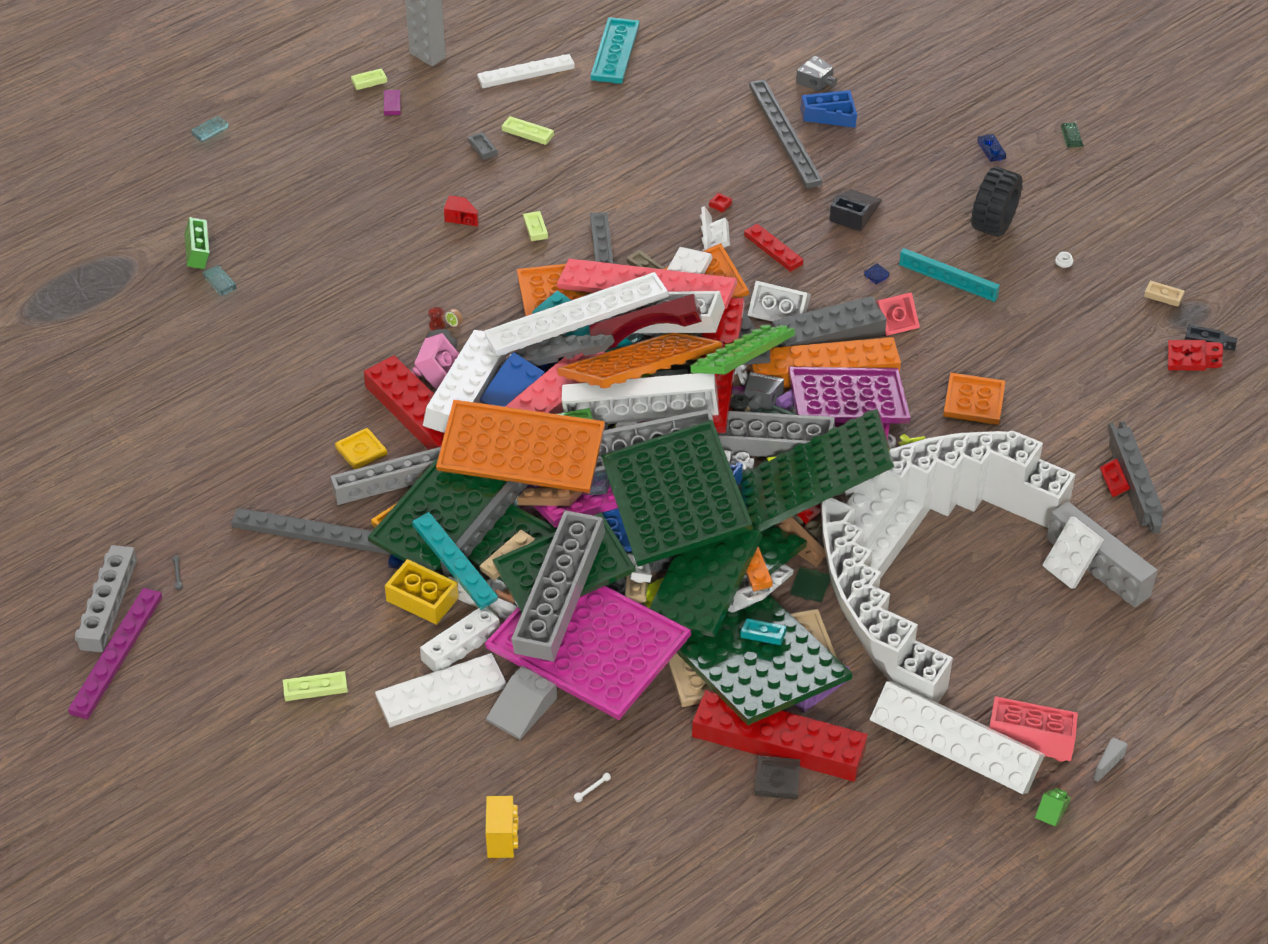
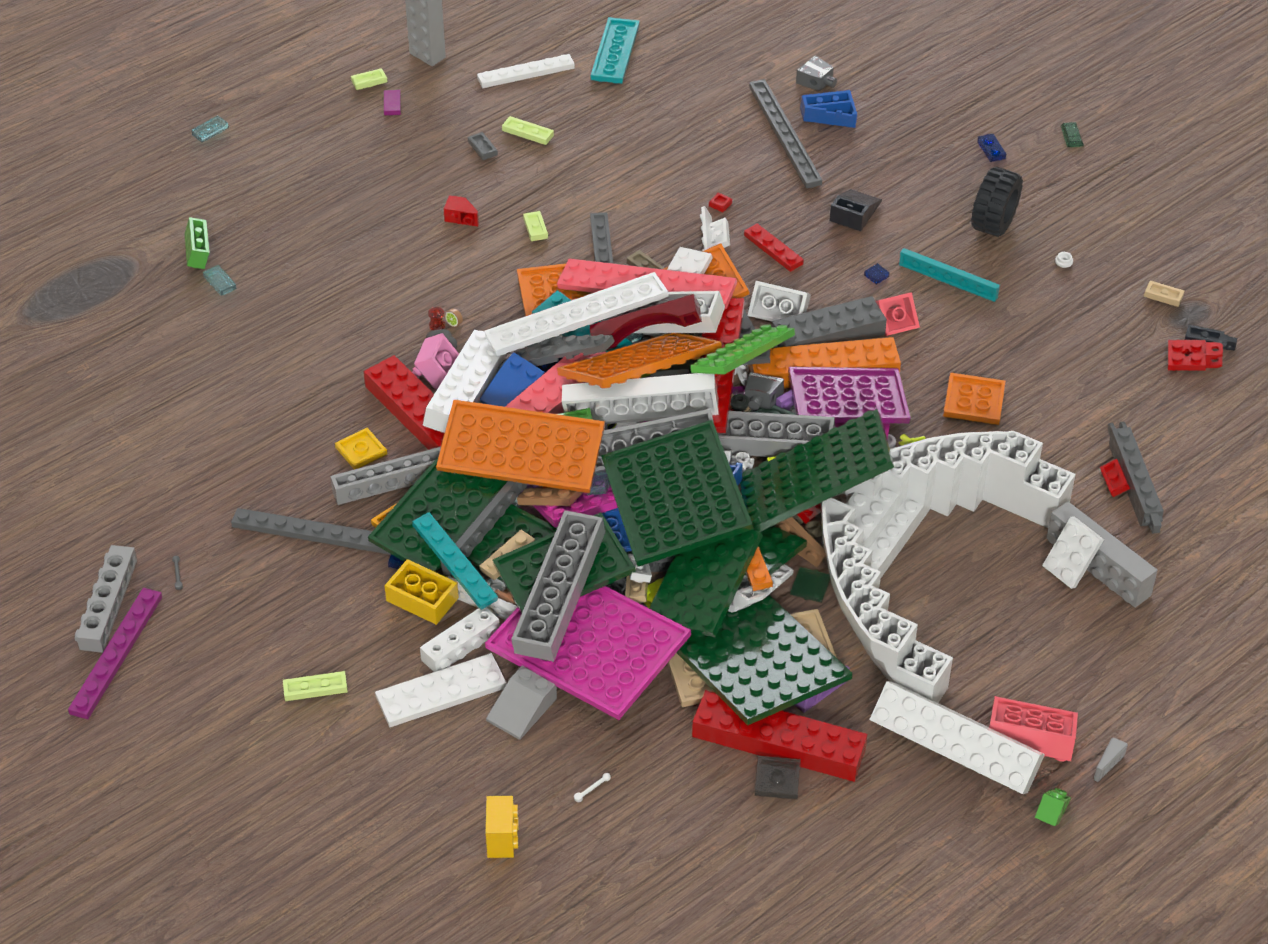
(763, 631): teal plate -> none

